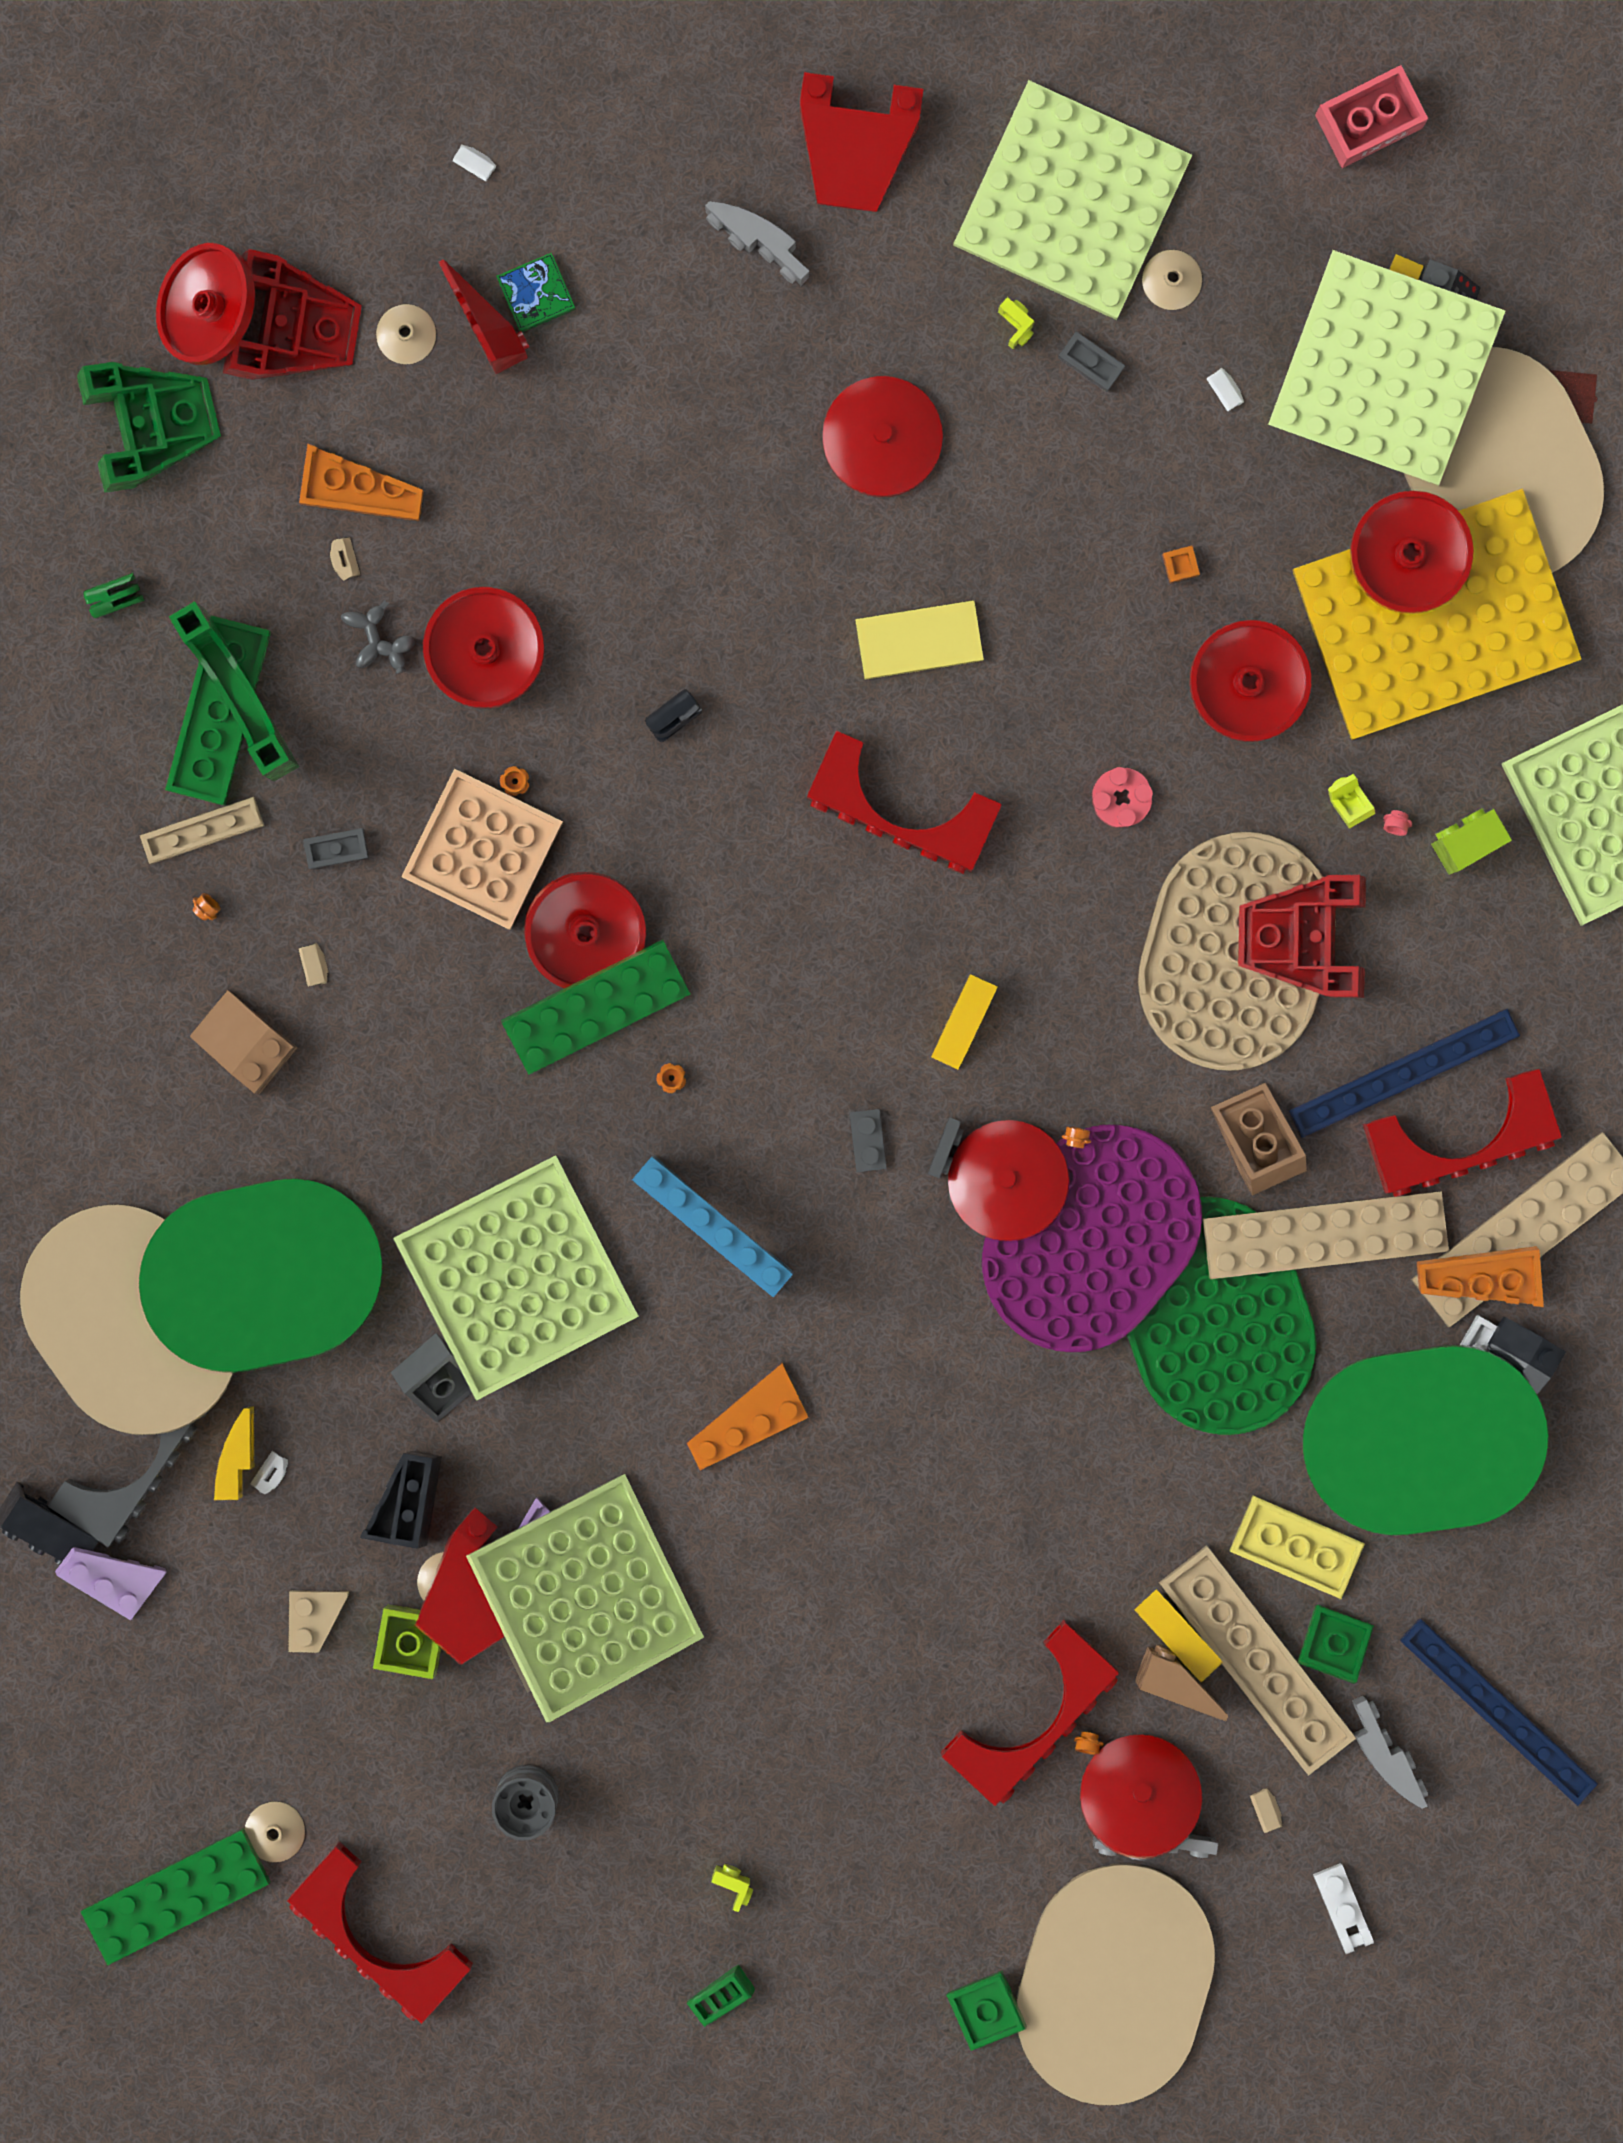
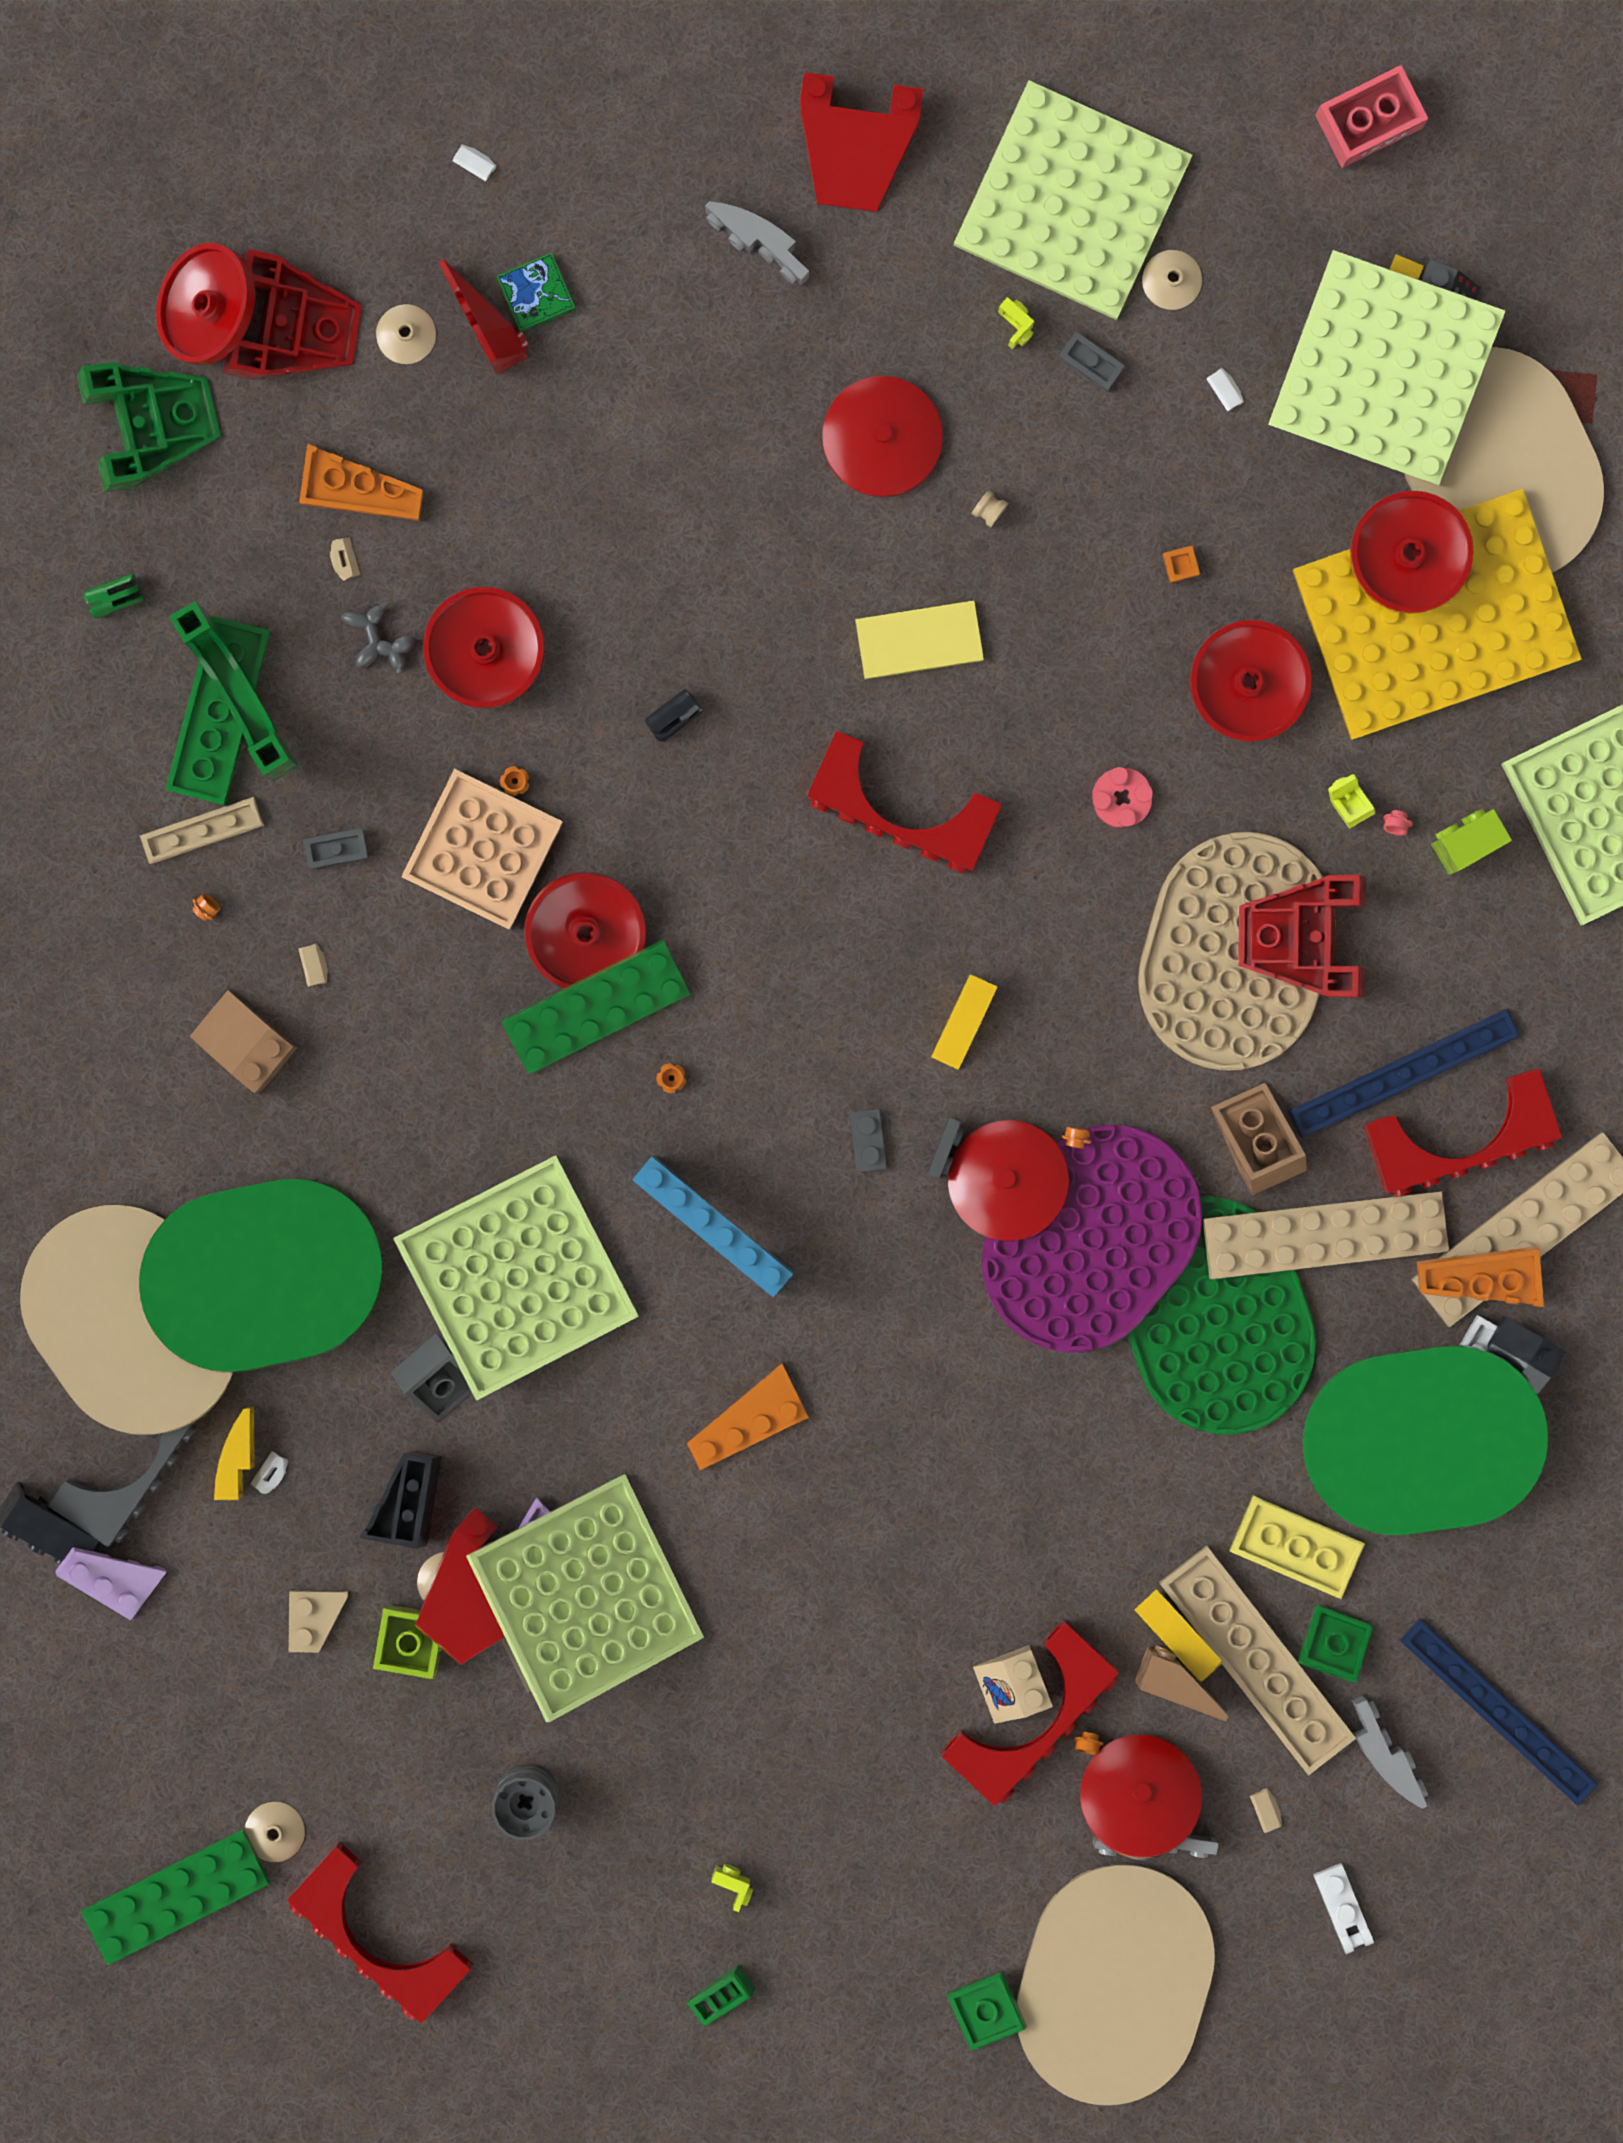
(989, 508): none -> tan wheel
(1012, 1685): none -> tan slope

